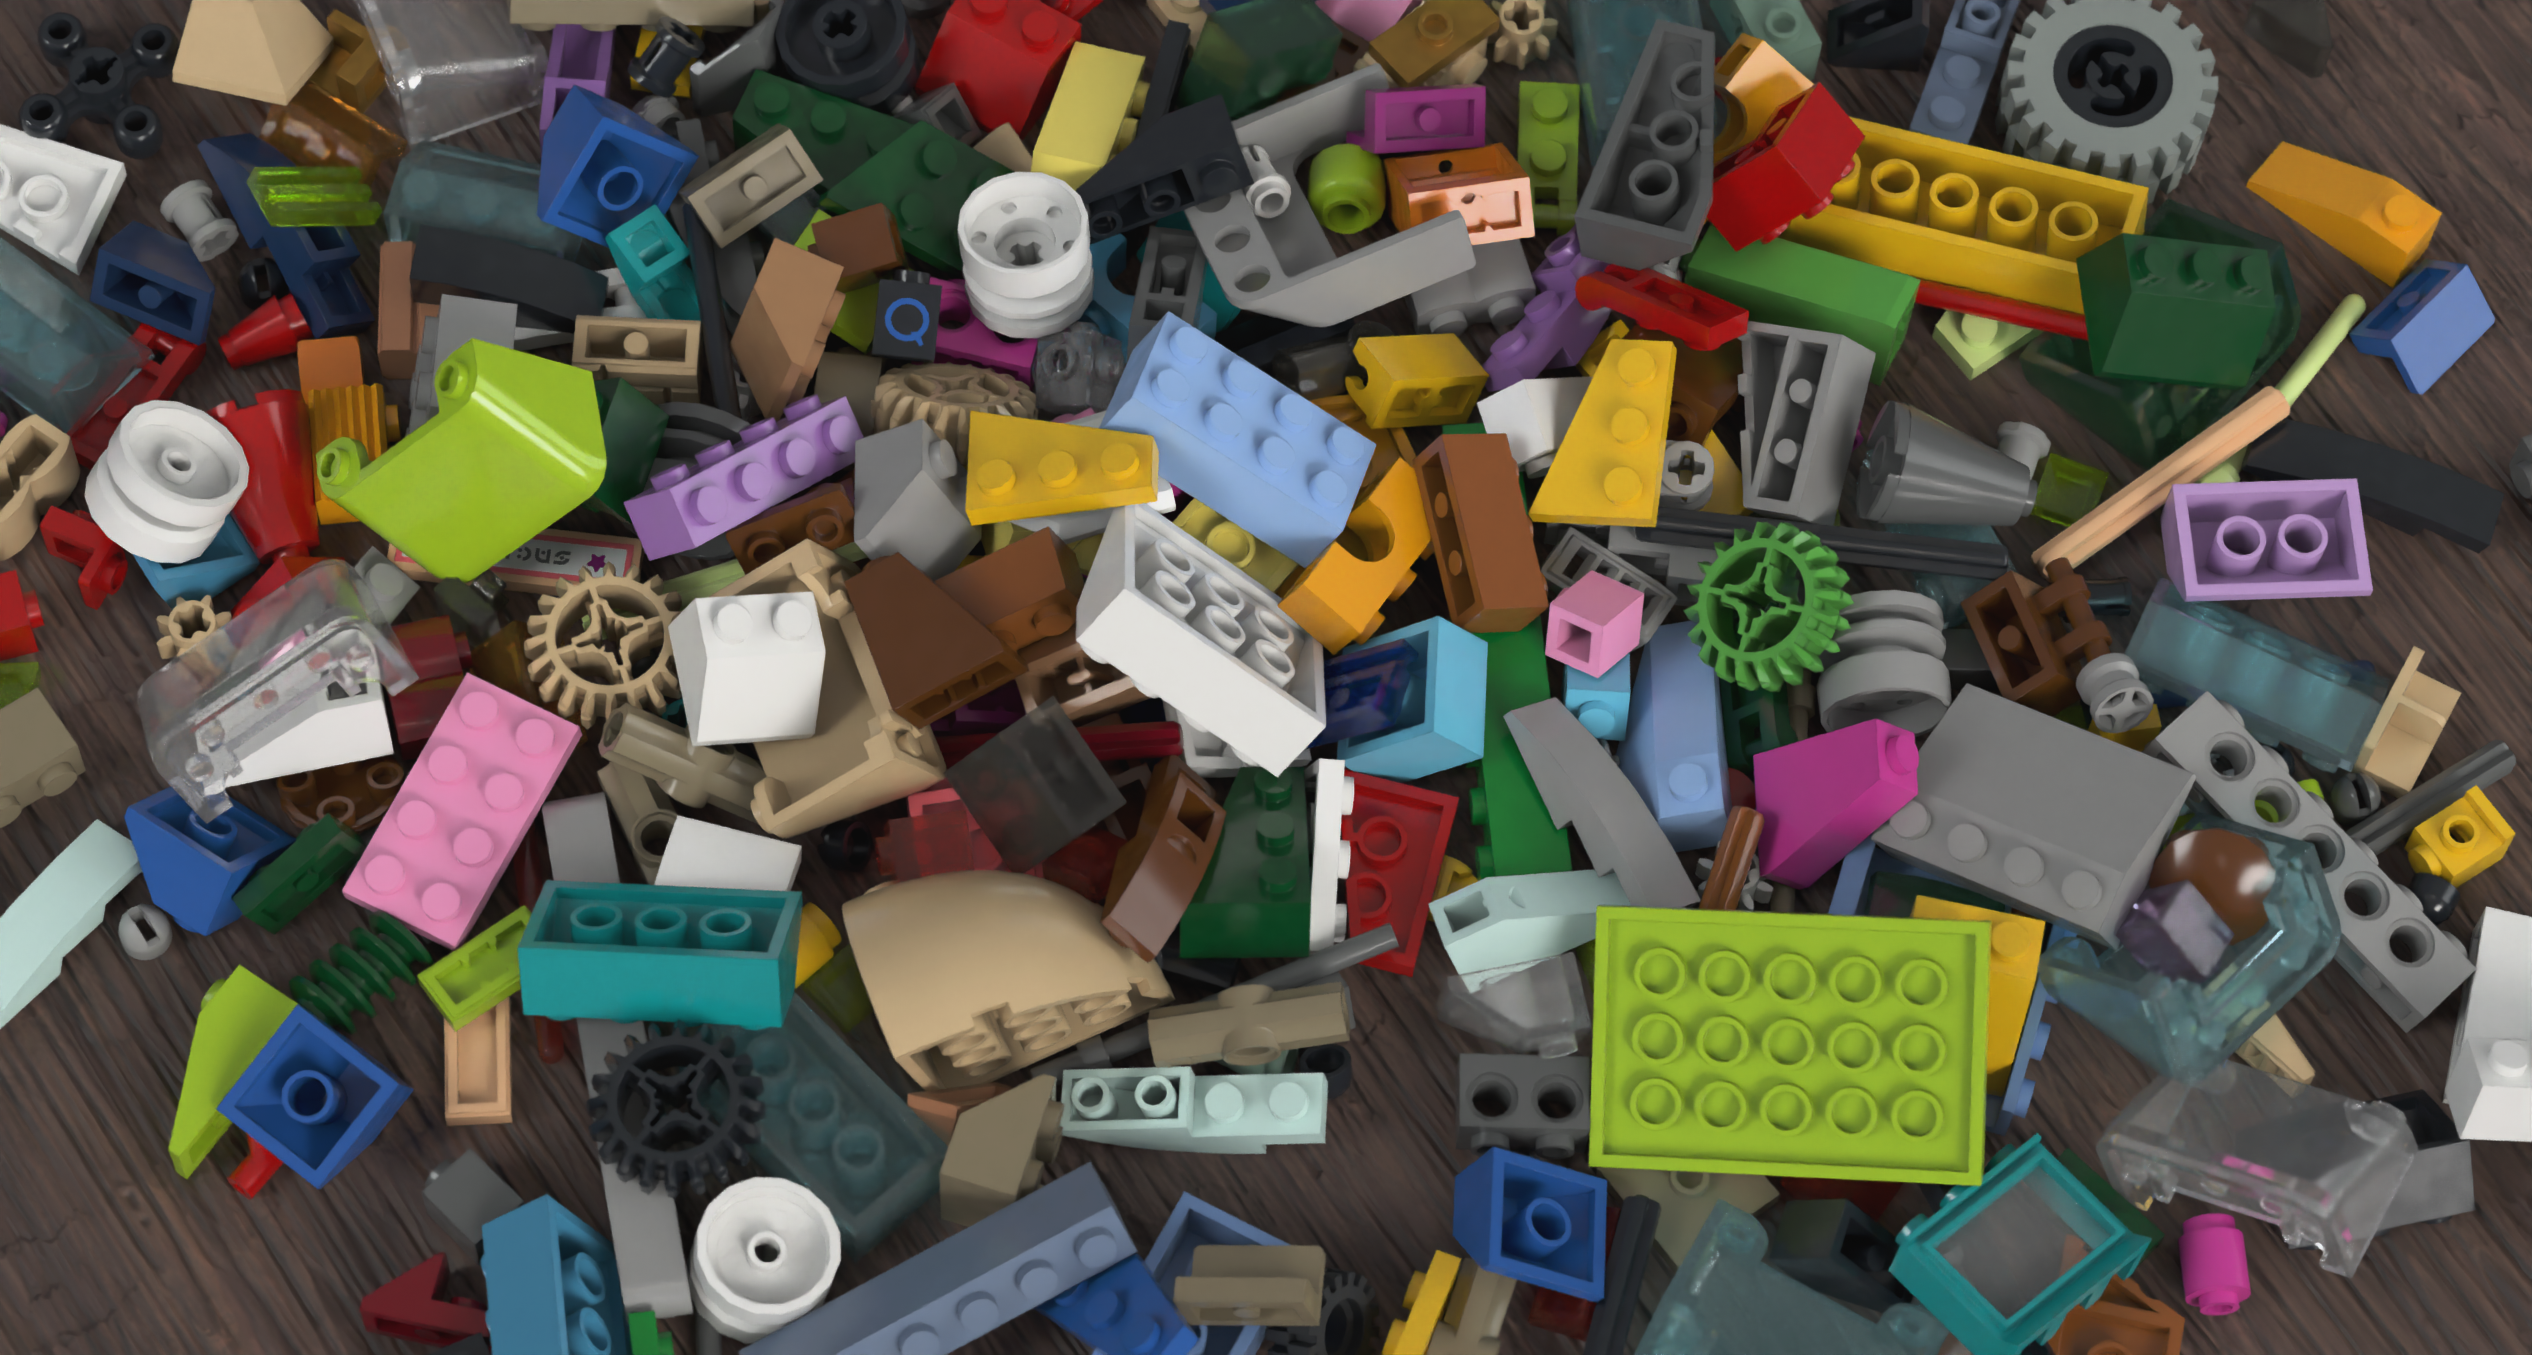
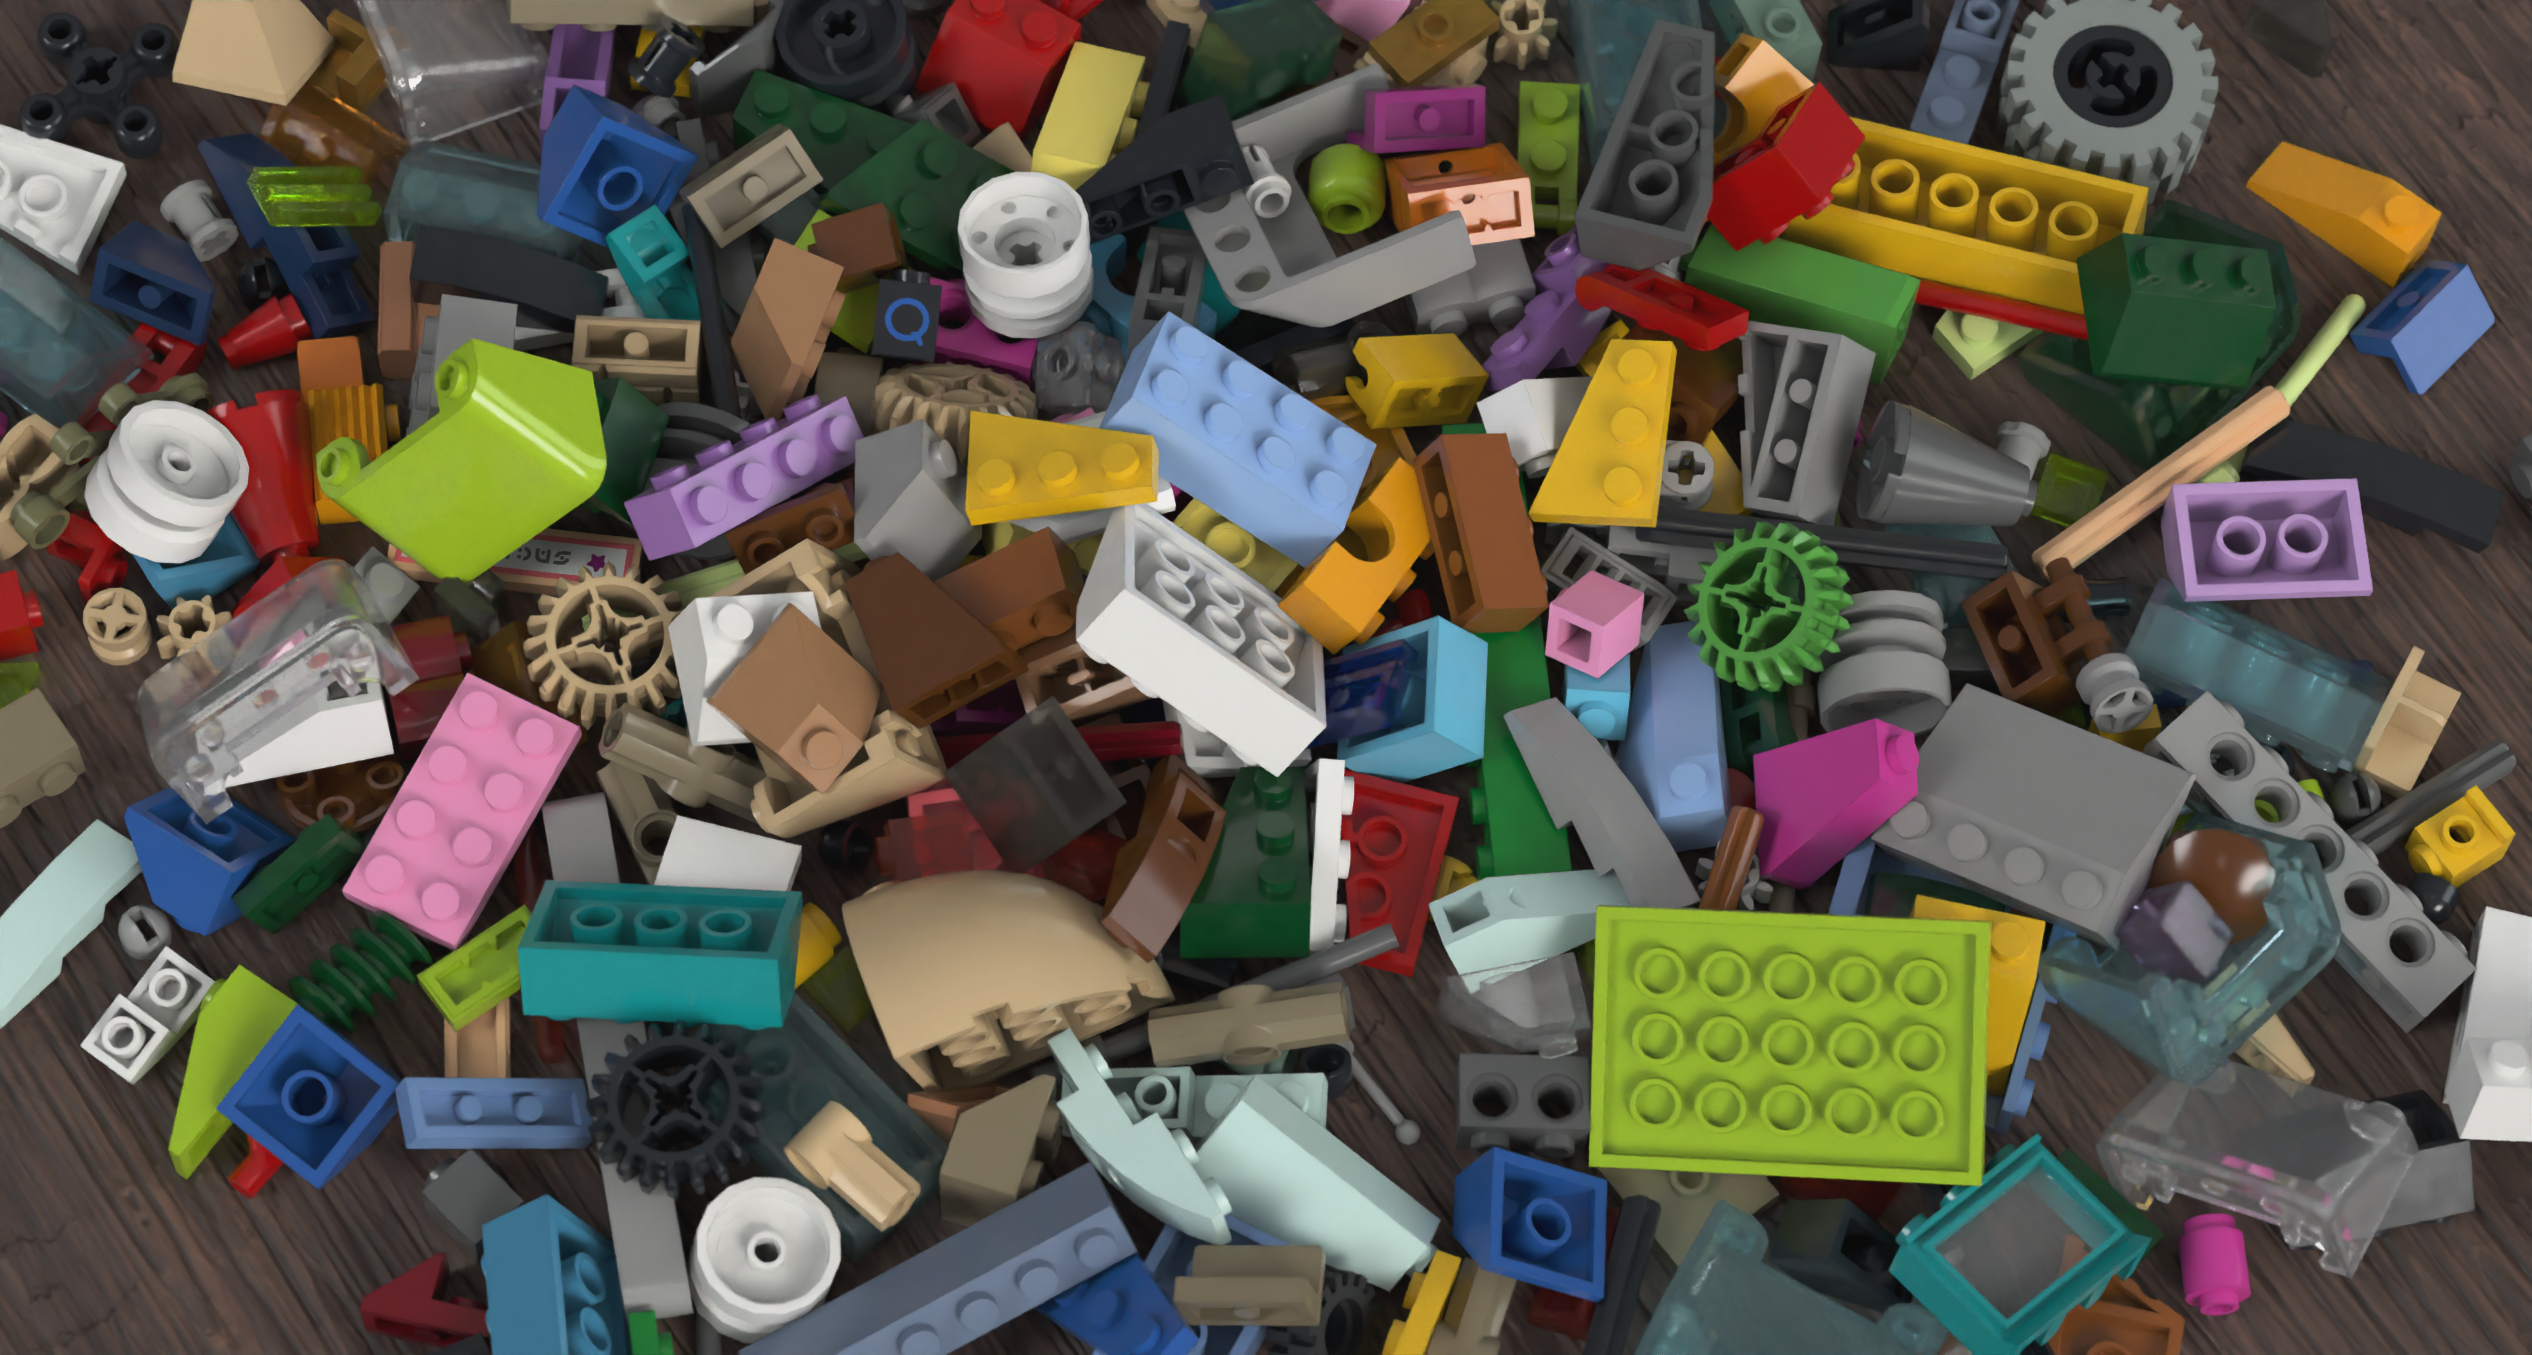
(43, 517): none -> olive plant
(106, 615): none -> tan wheel
(151, 1019): none -> white slope
(494, 1113): none -> medium blue plate
(800, 700): none -> medium nougat slope
(839, 1153): none -> tan piece
(1135, 1153): none -> light aqua slope
(1313, 1189): none -> light aqua slope
(1406, 1130): none -> light grey hinge
(1410, 608): none -> red hand

